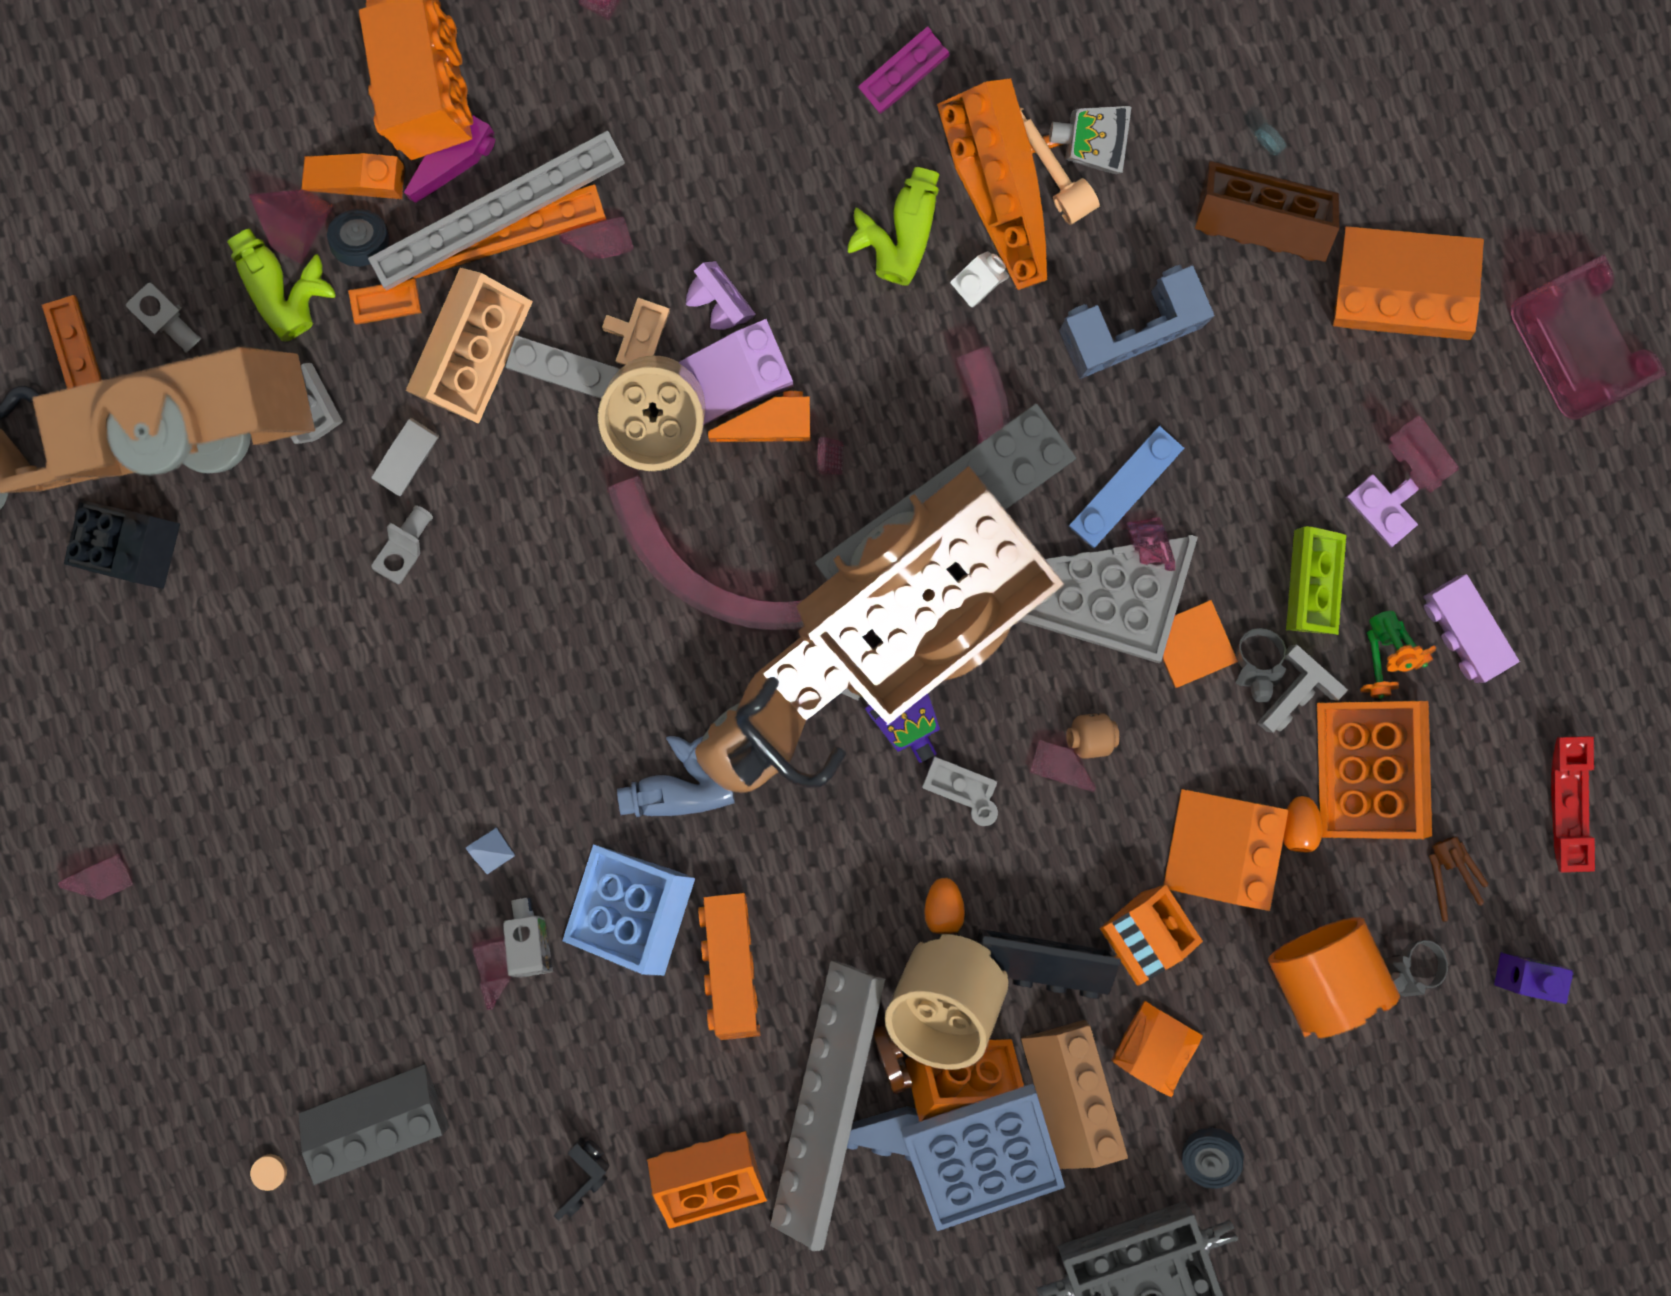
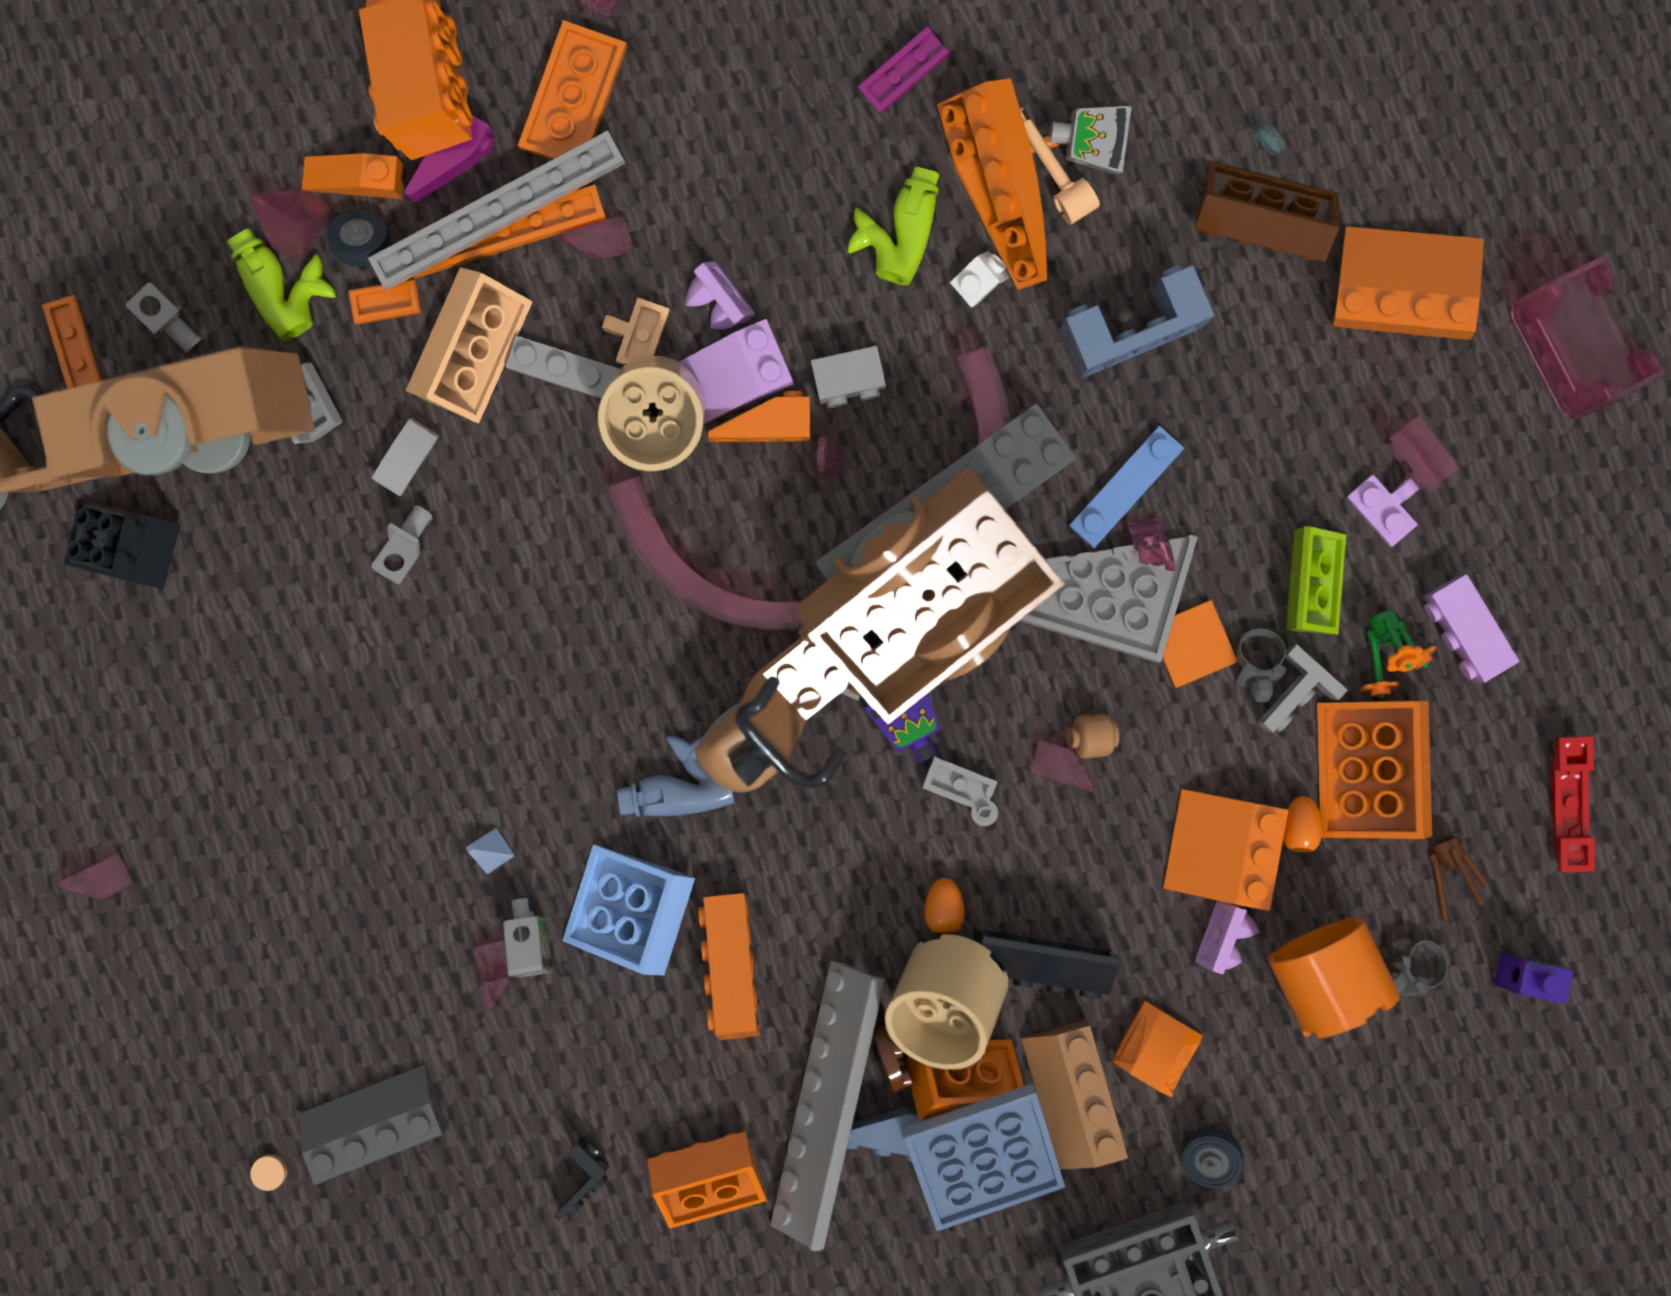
(572, 91): none -> orange plate
(848, 376): none -> light grey brick
(1151, 934): orange slope -> none
(1225, 926): none -> lavender tile

